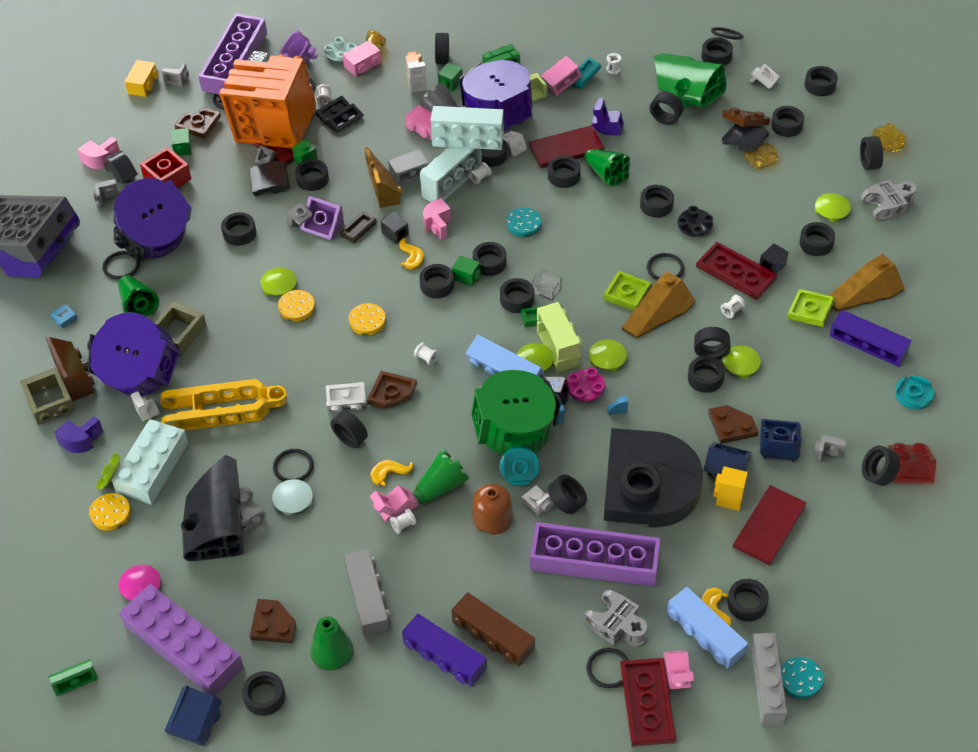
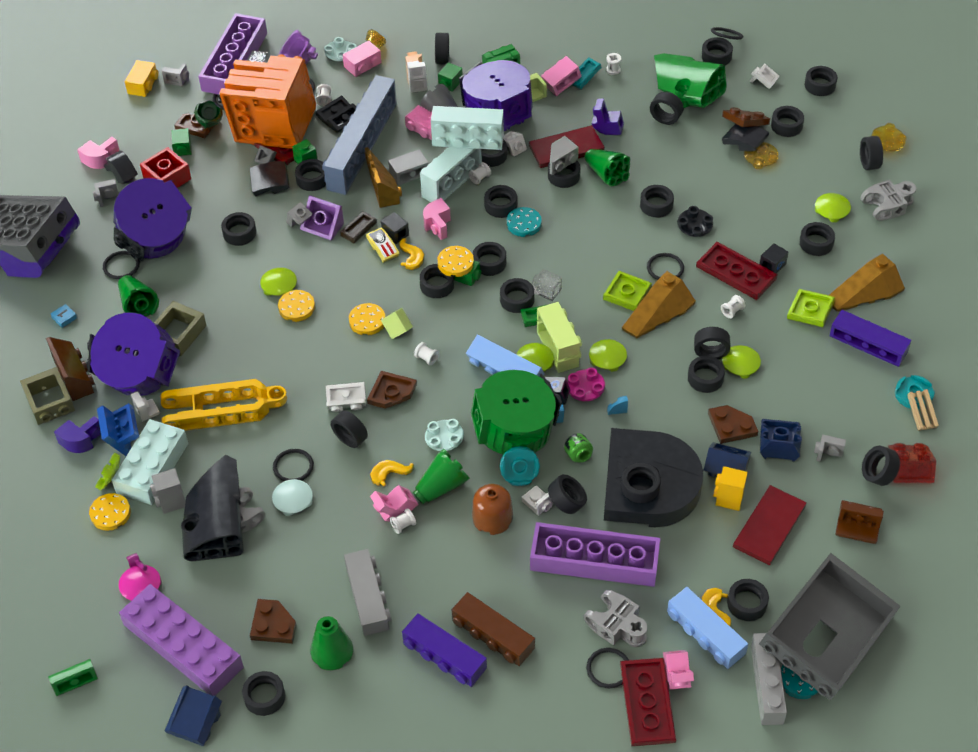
(118, 427): none -> blue bracket
(134, 560): none -> magenta hand
(167, 491): none -> light grey brick
(208, 114): none -> dark green hair
(361, 132): none -> sand blue brick
(382, 244): none -> slope
(396, 323): none -> yellowish green panel
(444, 434): none -> light aqua dish
(455, 261): none -> yellow tile
(498, 191): none -> black tyre
(562, 154): none -> light grey slope
(578, 448): none -> bright green head
(846, 606): none -> dark grey panel
(859, 522): none -> reddish brown bracket
(911, 396): none -> tan tile

